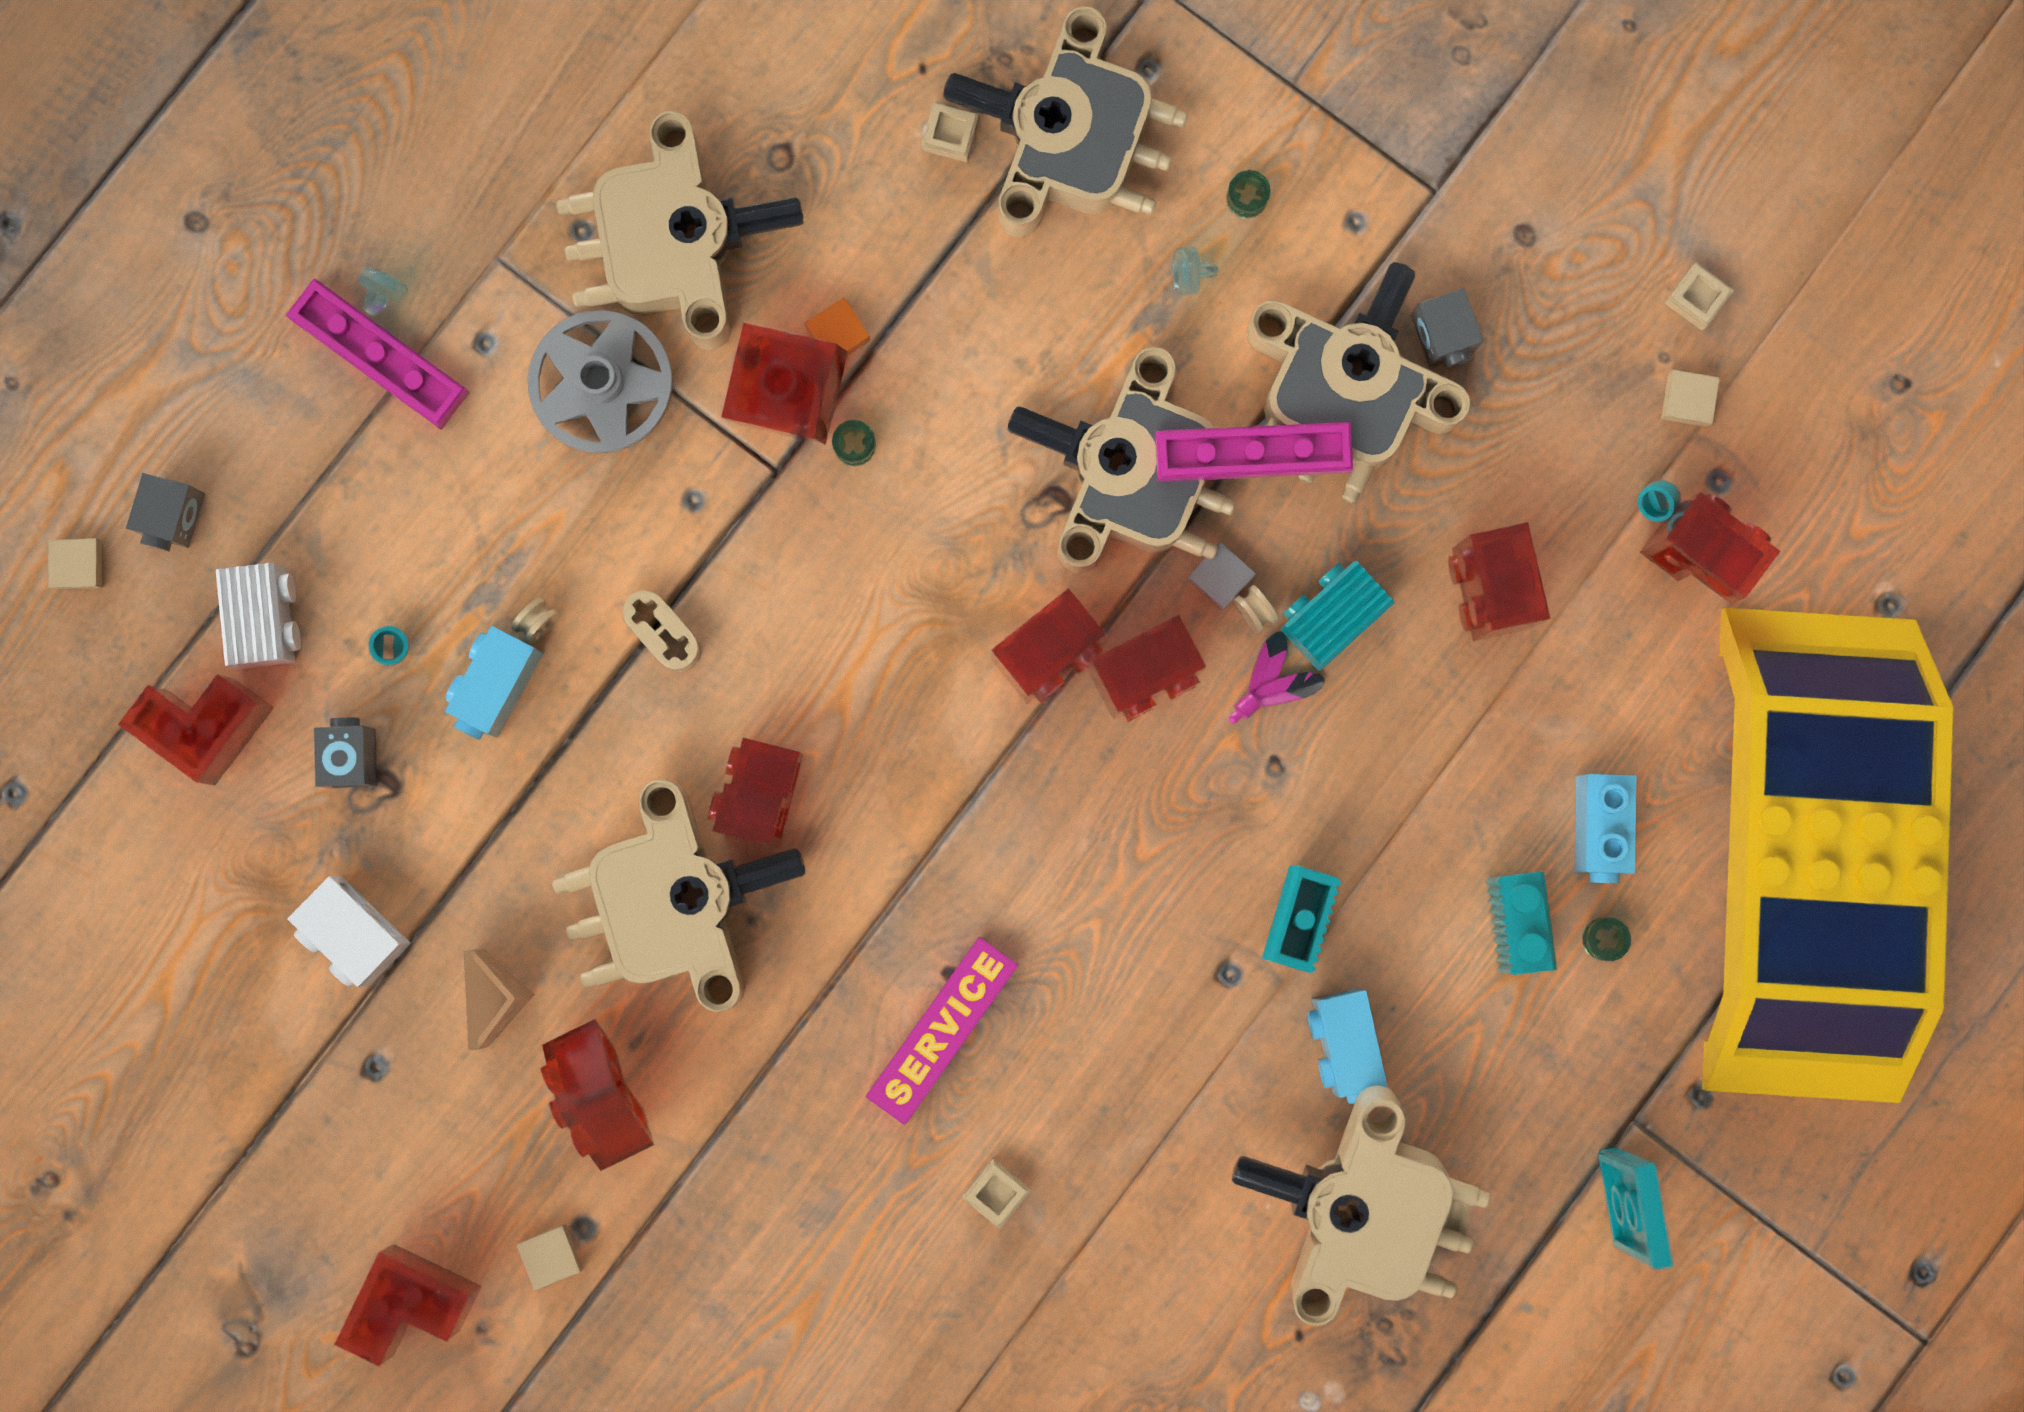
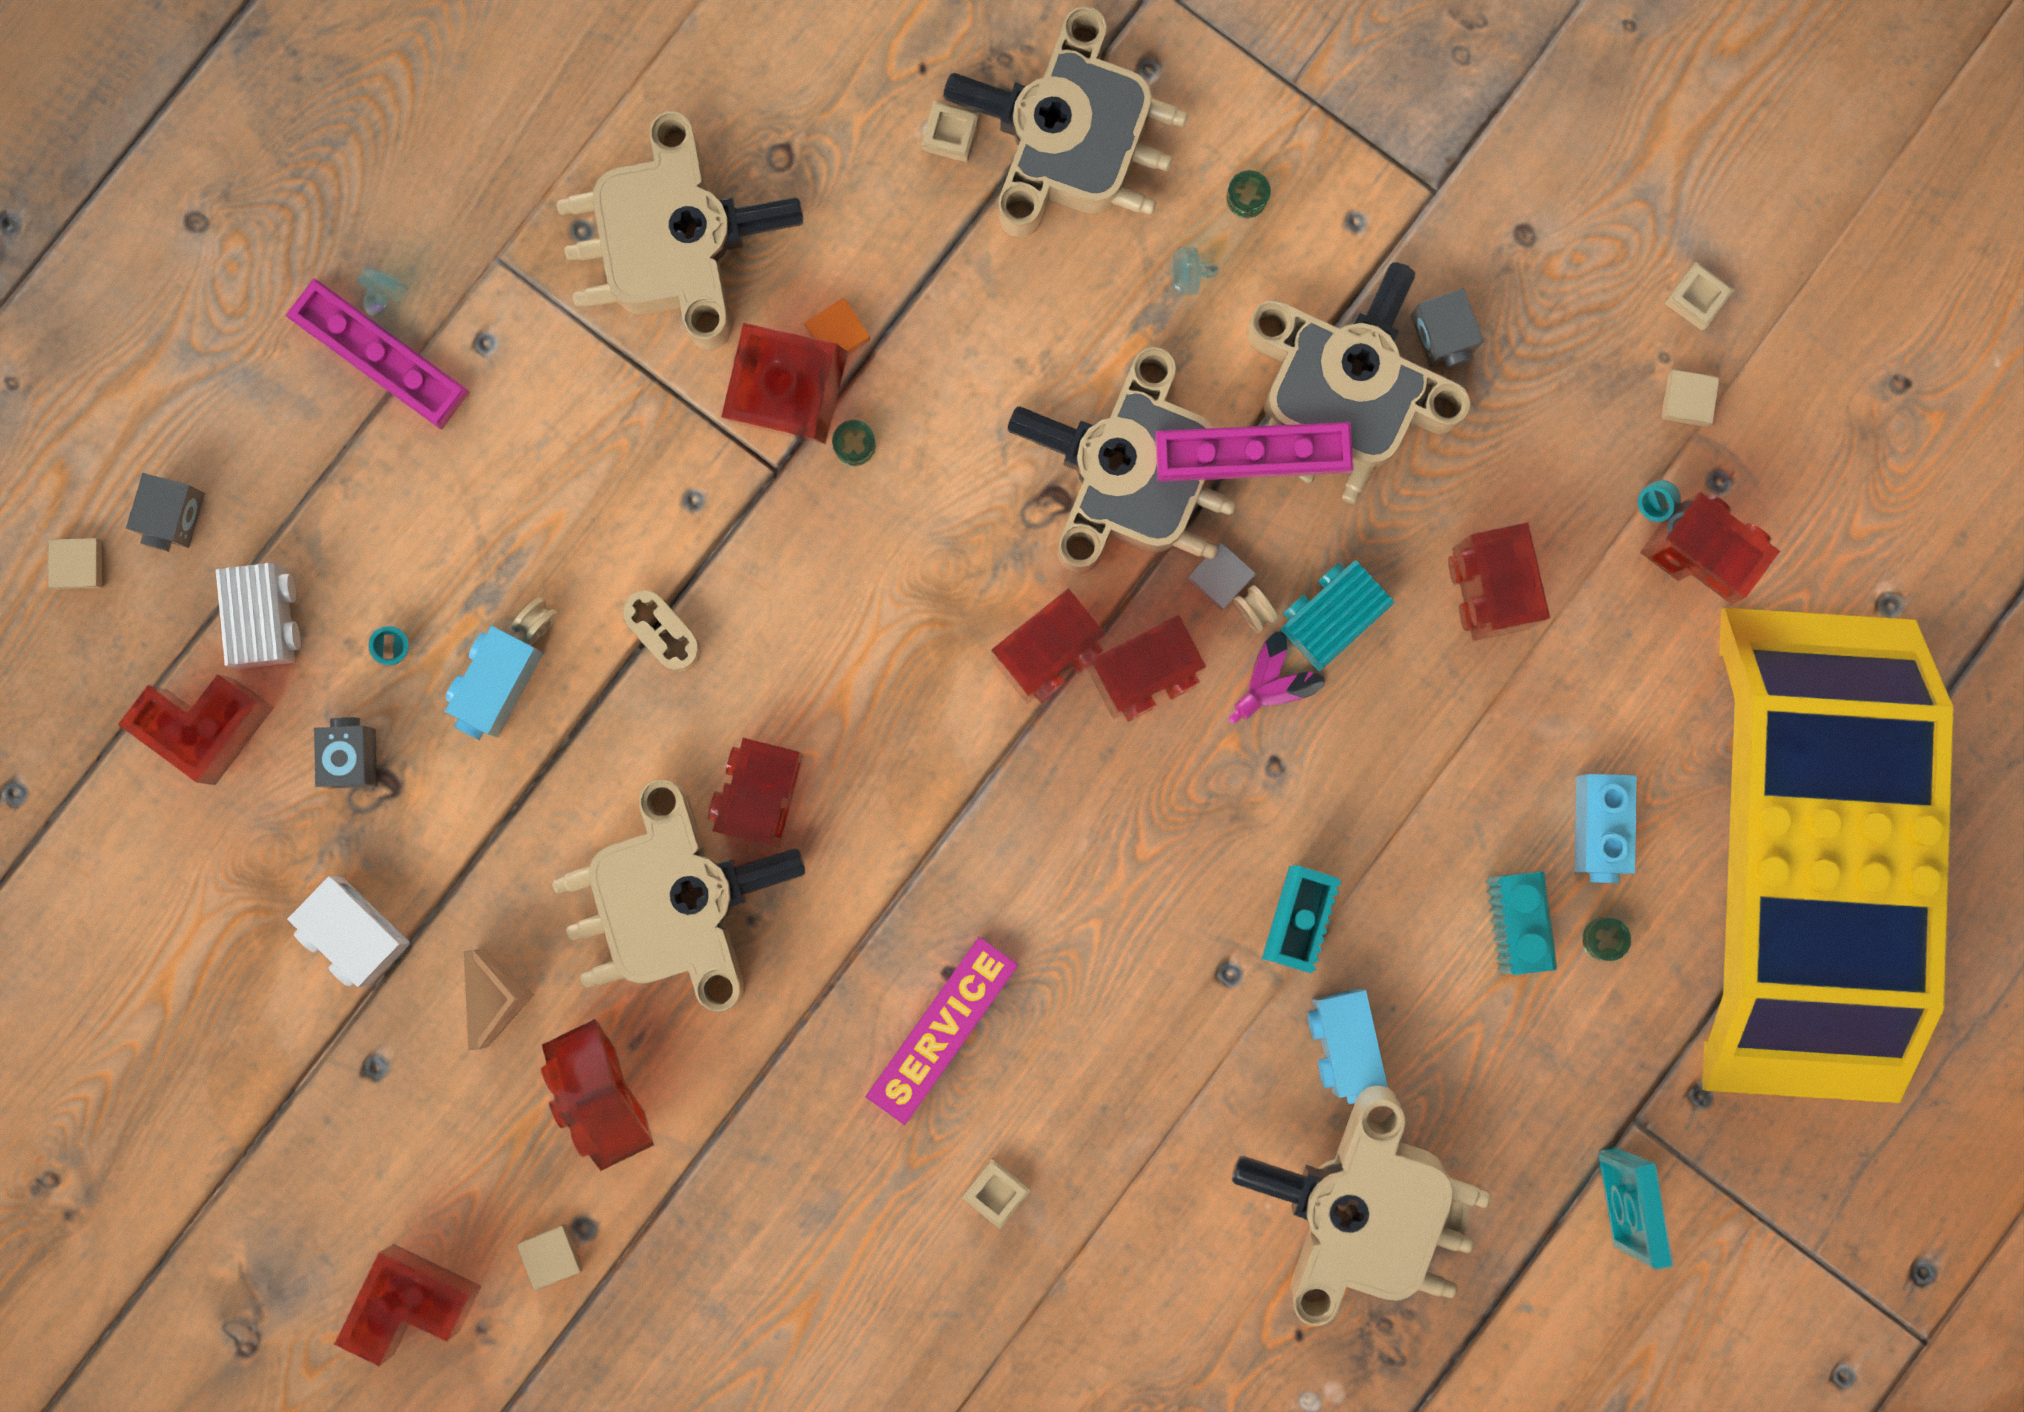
(600, 381): light grey wheel -> none

